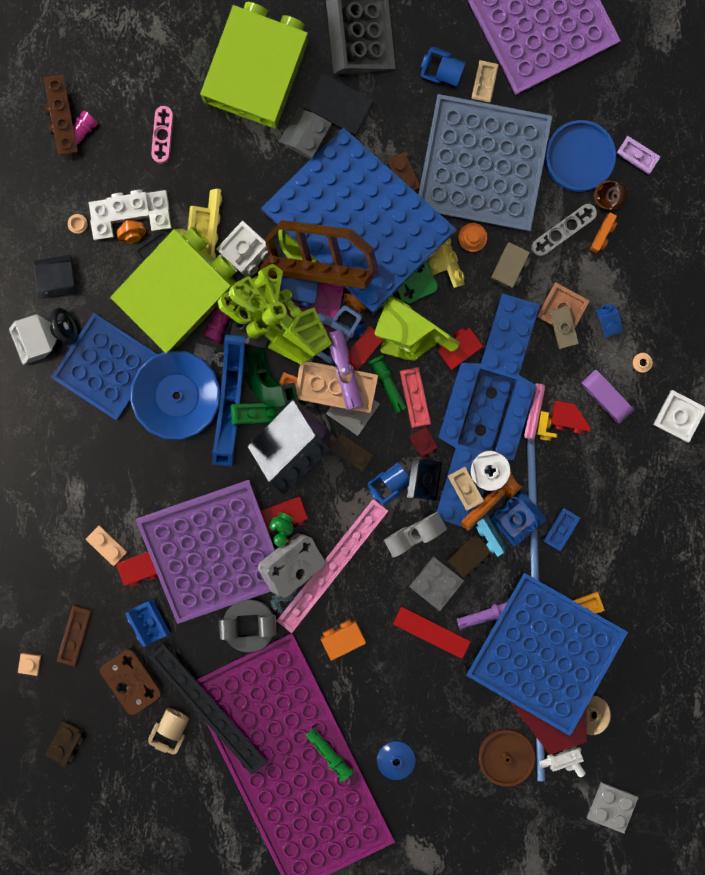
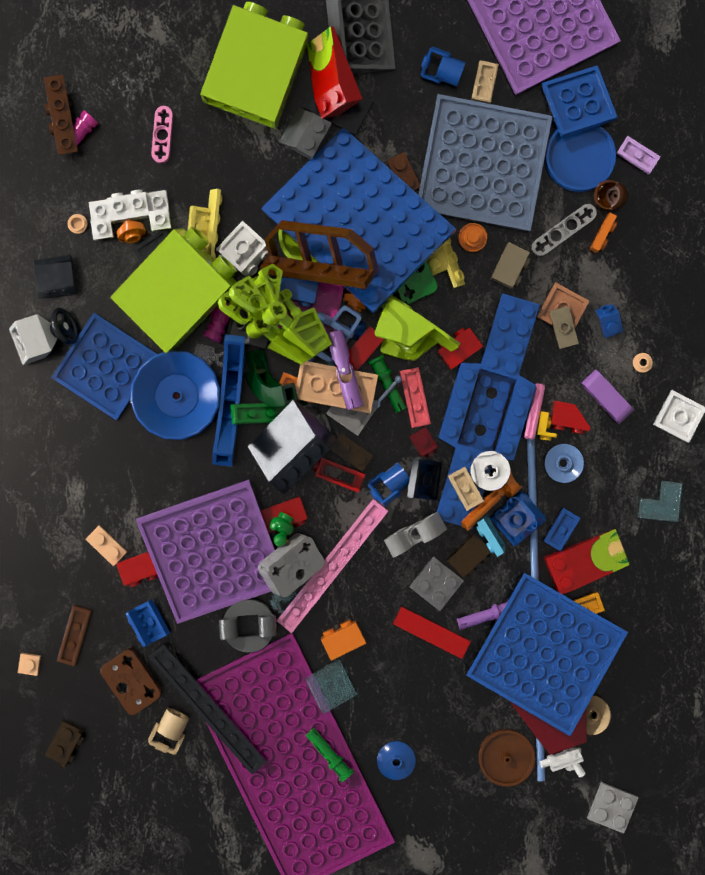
(320, 467): none -> red window
(331, 75): none -> red slope
(331, 686): none -> clear light blue plate
(398, 379): none -> sand blue hinge
(573, 467): none -> medium blue dish
(579, 101): none -> blue plate
(586, 561): none -> red slope
(666, 507): none -> clear light blue plate

